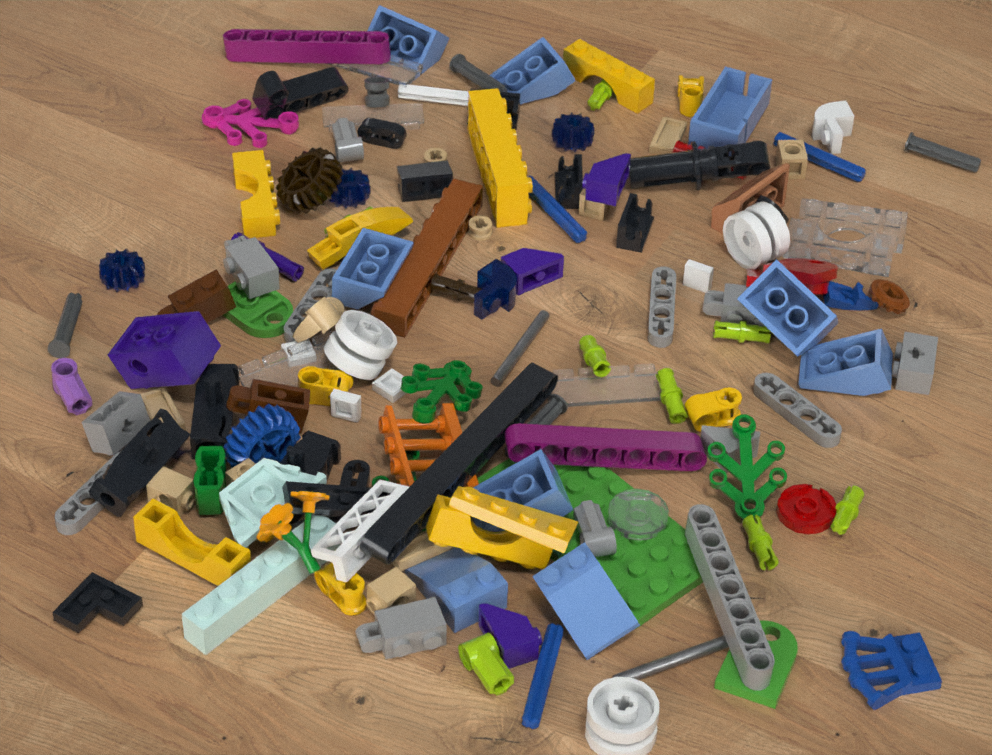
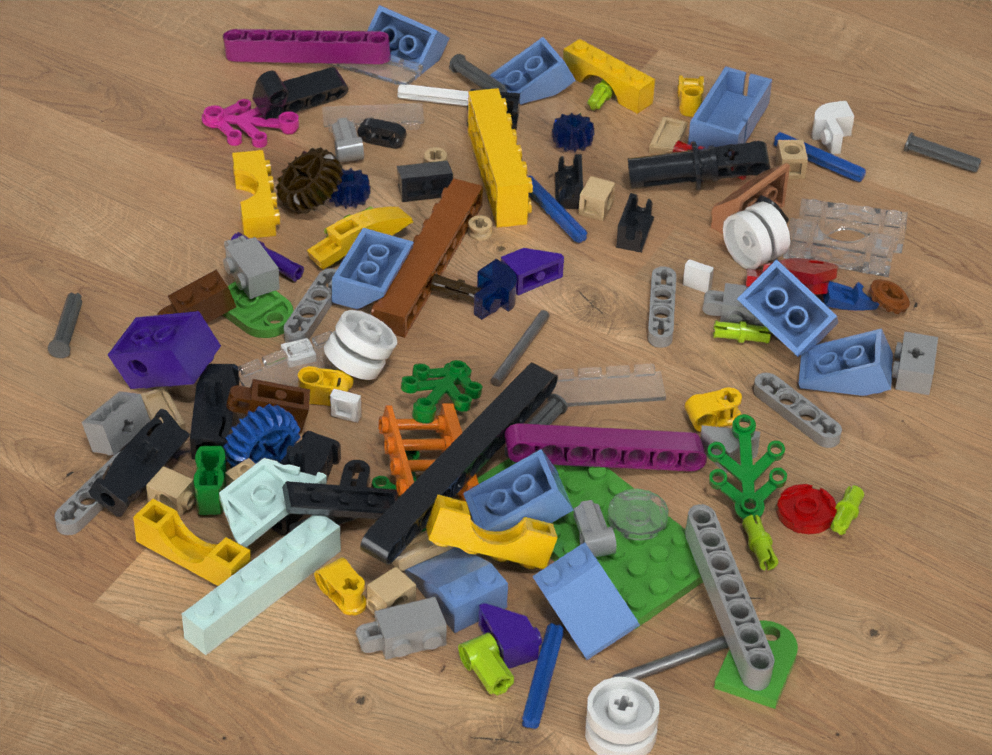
(70, 386): medium lavender piece -> none
(94, 597): black plate -> none
(122, 270): clear blue gear -> none
(277, 524): light orange plant -> none
(320, 317): tan piece -> none
(348, 557): white fence -> none
(376, 92): dark grey wheel -> none
(389, 385): white tile -> none
(522, 520): yellow wing -> none
(594, 356): lime pin -> none
(607, 179): dark purple slope -> none
(671, 396): lime pin -> none
(907, 661): blue plate -> none

